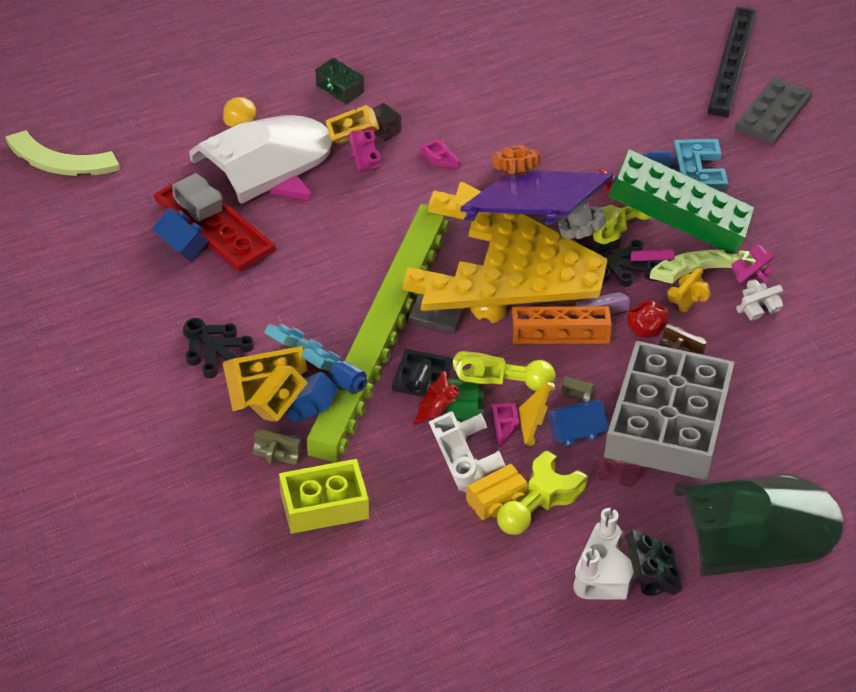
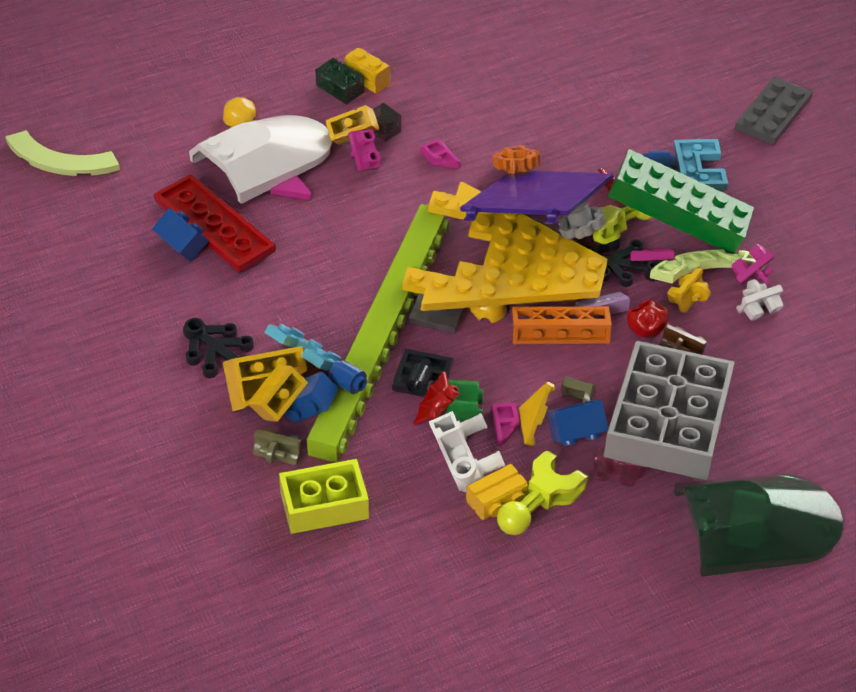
(197, 197): light grey brick -> none
(374, 71): none -> yellow brick
(491, 369): neon yellow piece -> none
(603, 568): white piece -> none
(653, 564): black plate -> none
(732, 62): black tile -> none

